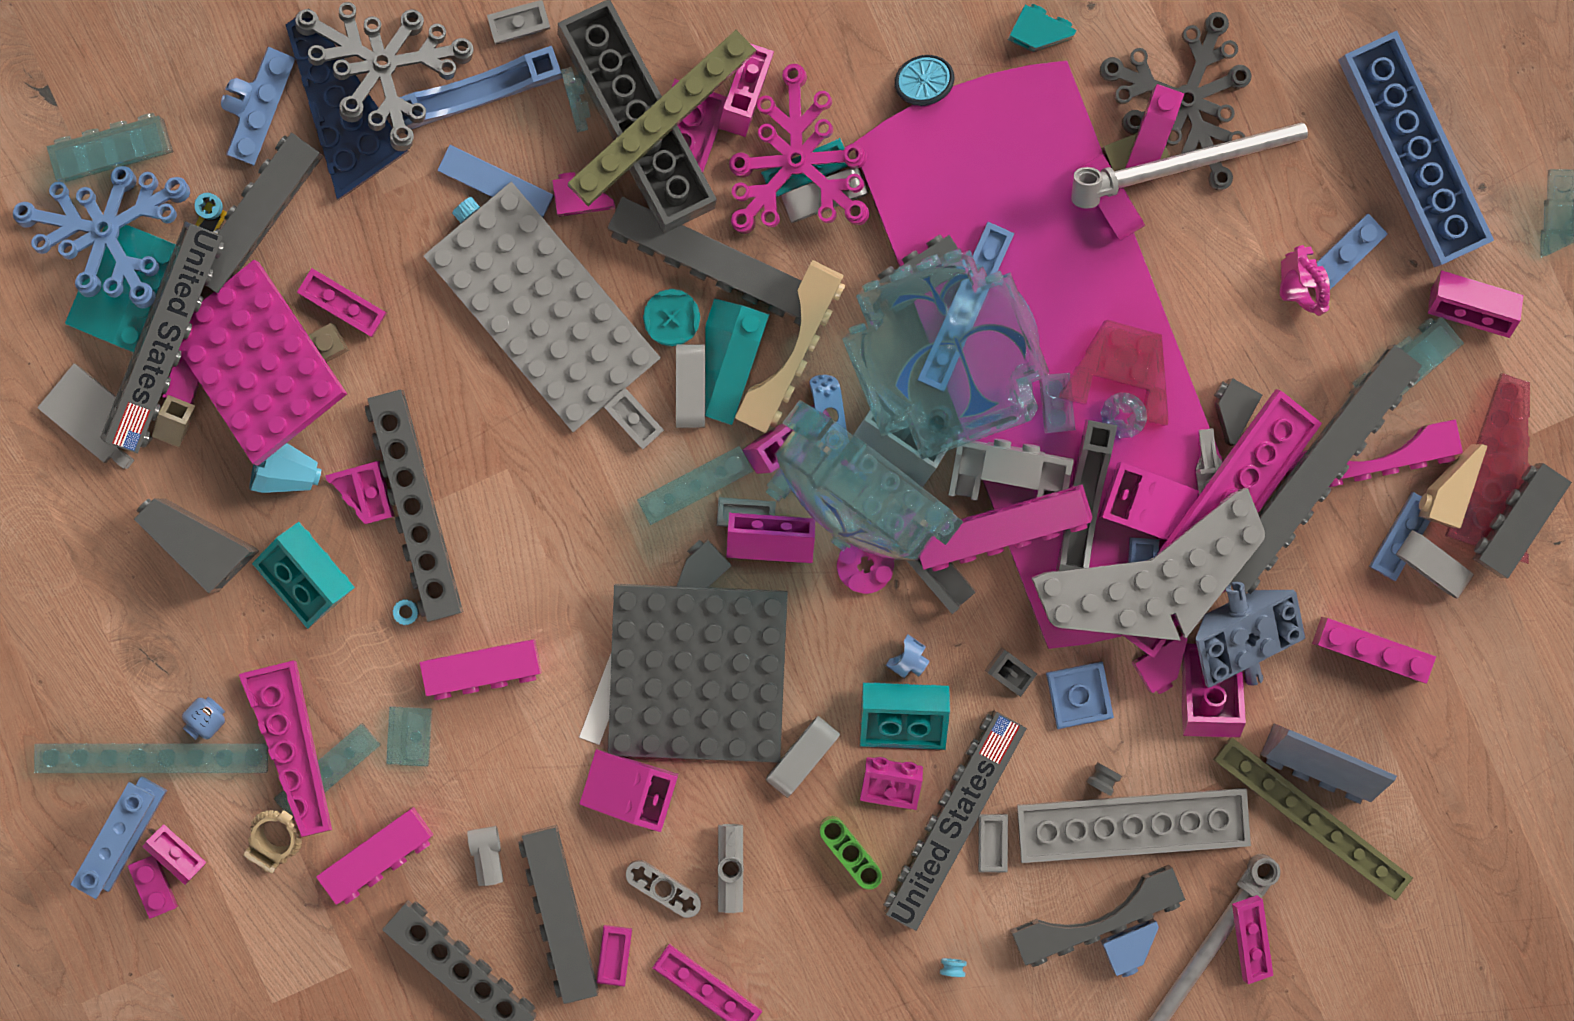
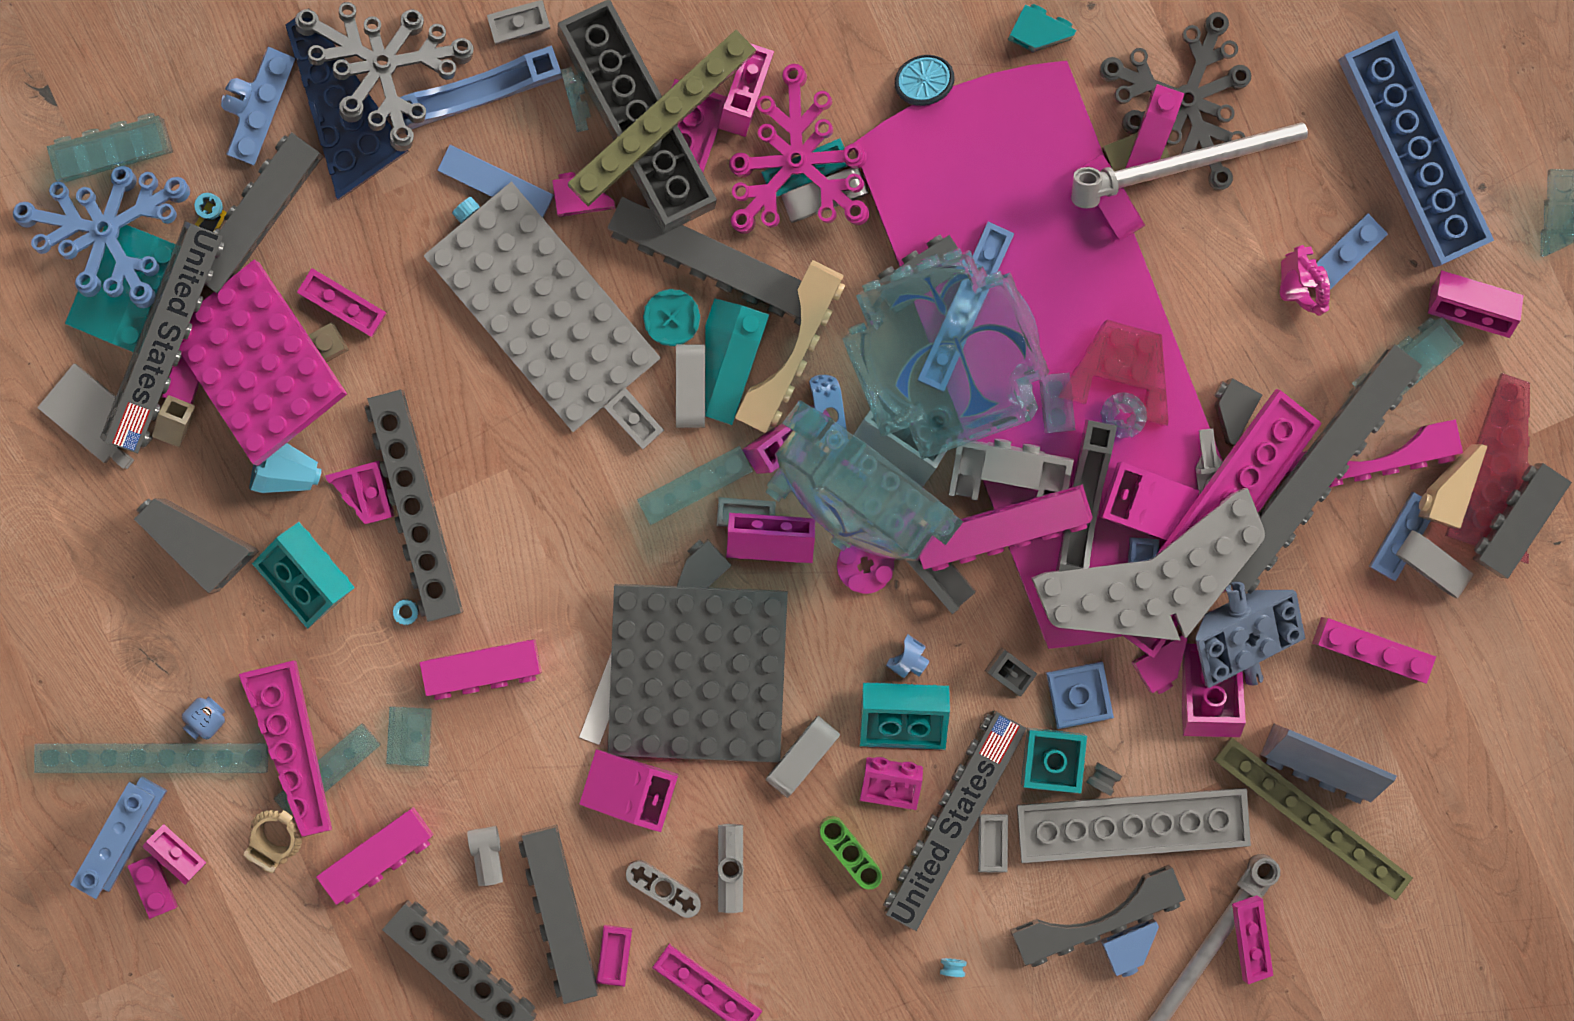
(1053, 760): none -> teal brick

